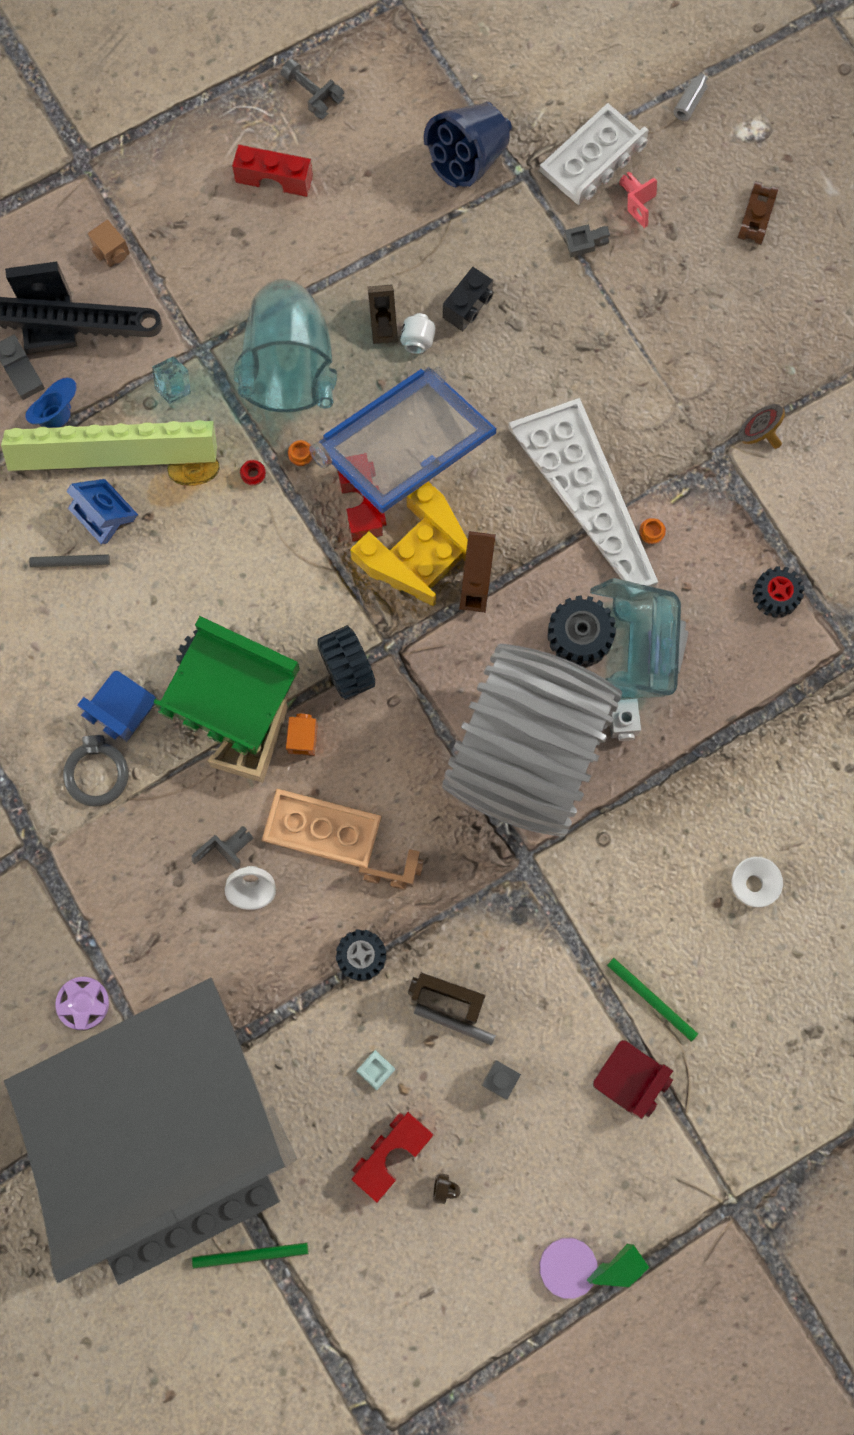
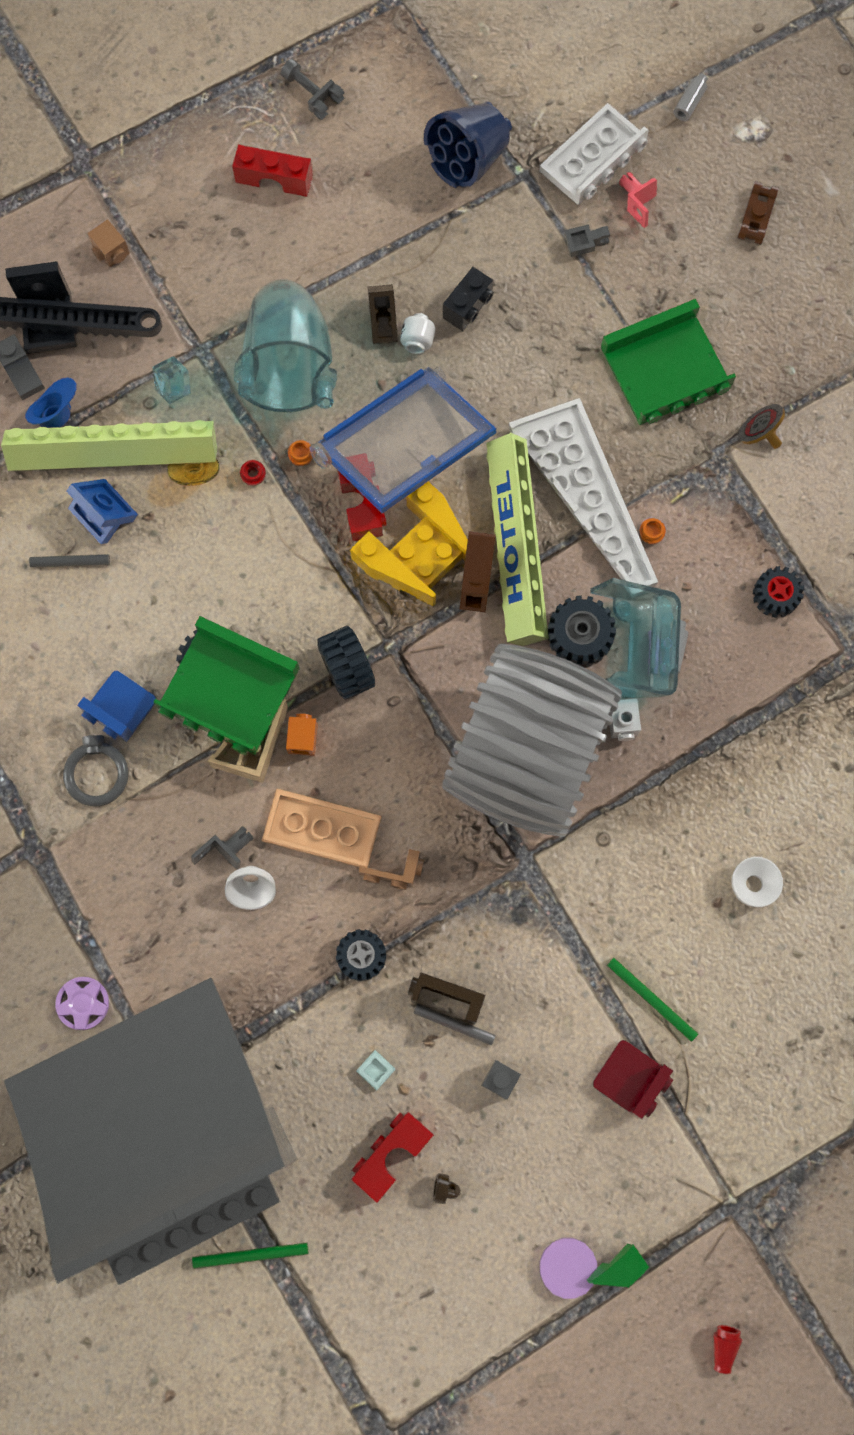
(516, 540): none -> yellowish green brick
(665, 363): none -> green panel
(726, 1347): none -> red cone

